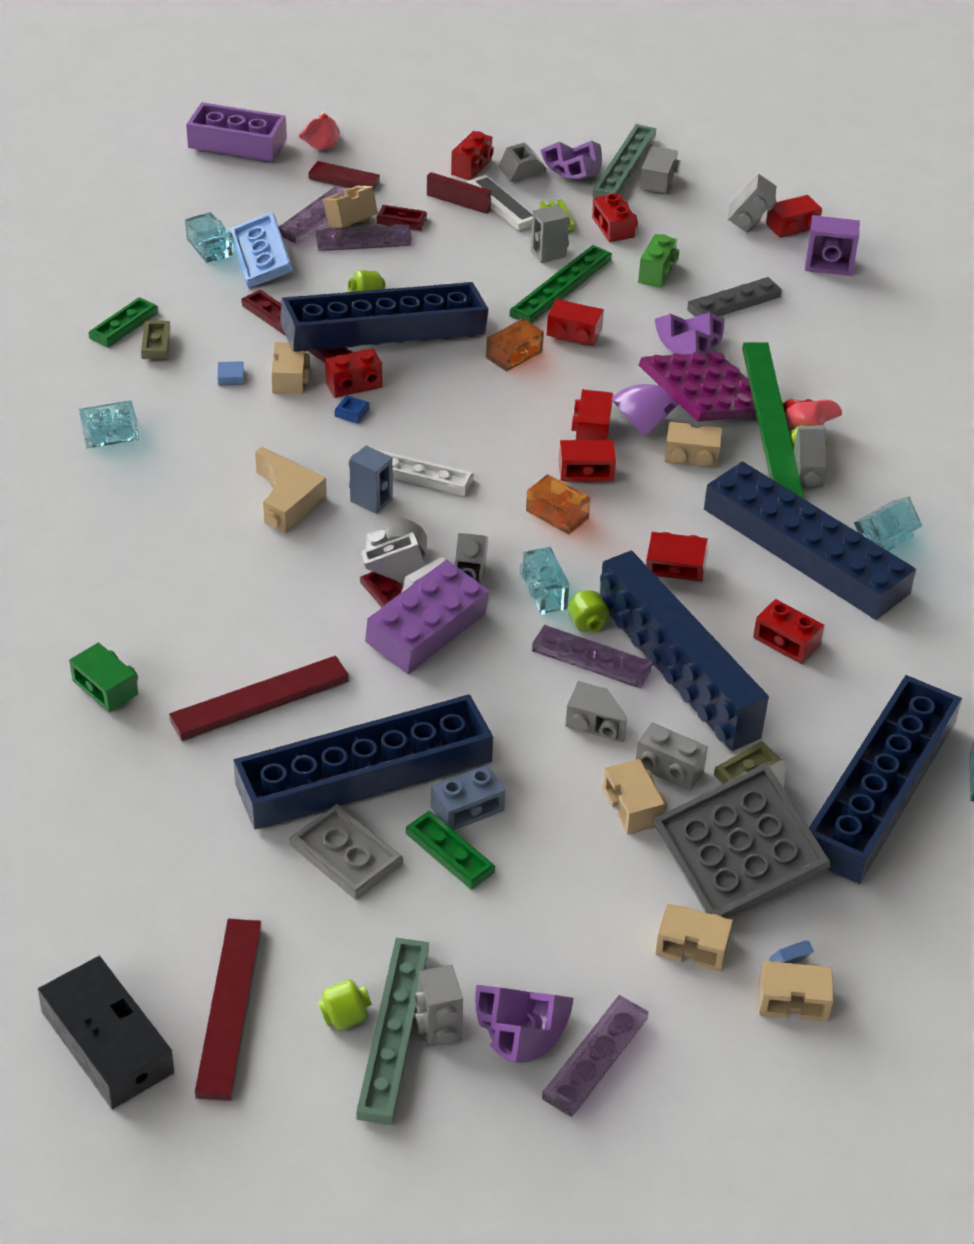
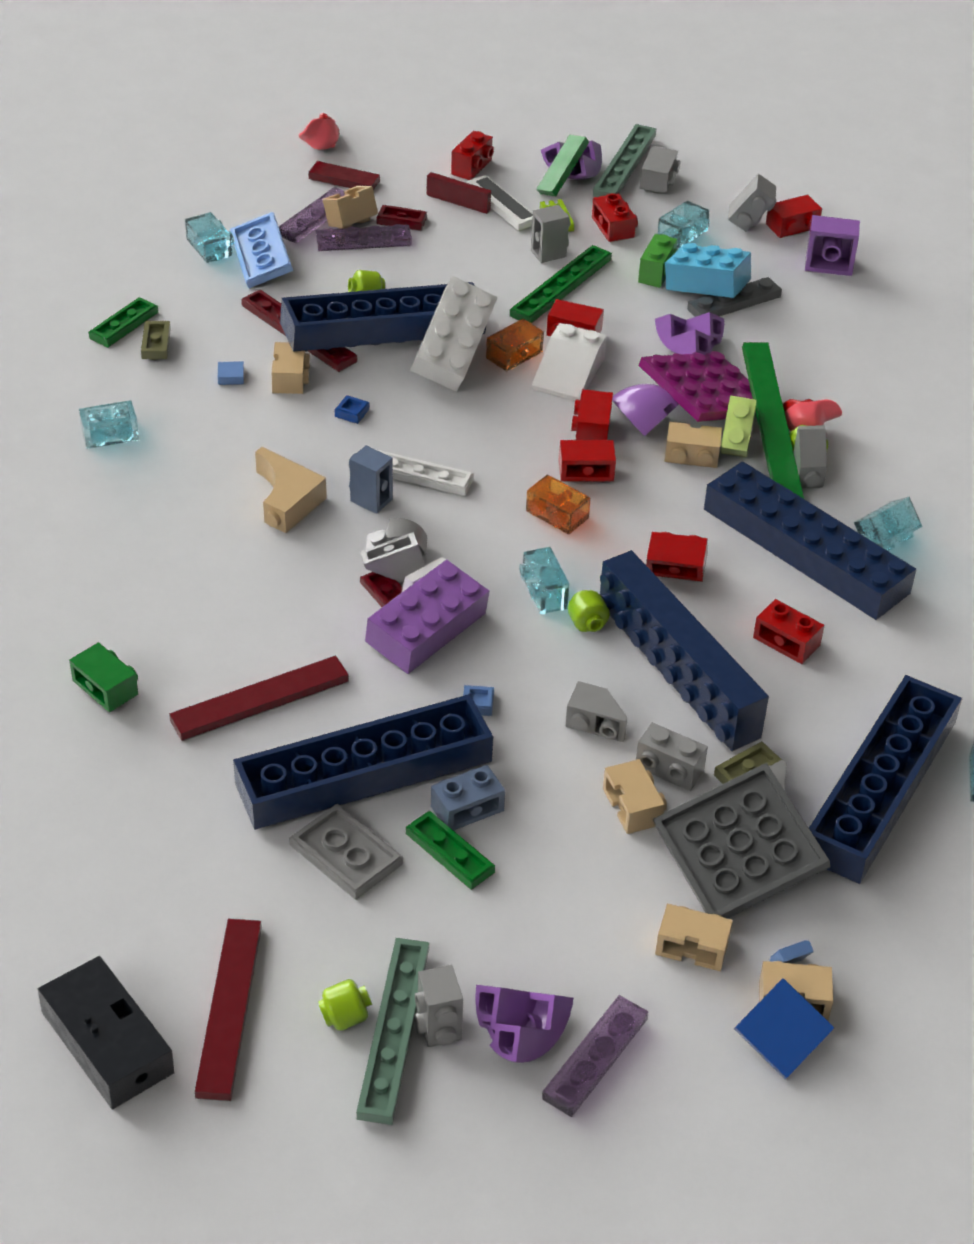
(236, 132): medium lavender brick -> none
(353, 373): red brick -> none
(454, 333): none -> white brick
(472, 555): light grey slope -> none
(482, 697): none -> medium blue tile
(521, 162): light grey slope -> none
(562, 165): none -> tile
(570, 361): none -> white slope
(592, 656): clear purple plate -> none
(684, 222): none -> clear light blue brick
(708, 270): none -> medium azure brick
(738, 426): none -> yellowish green brick
(784, 1028): none -> blue tile

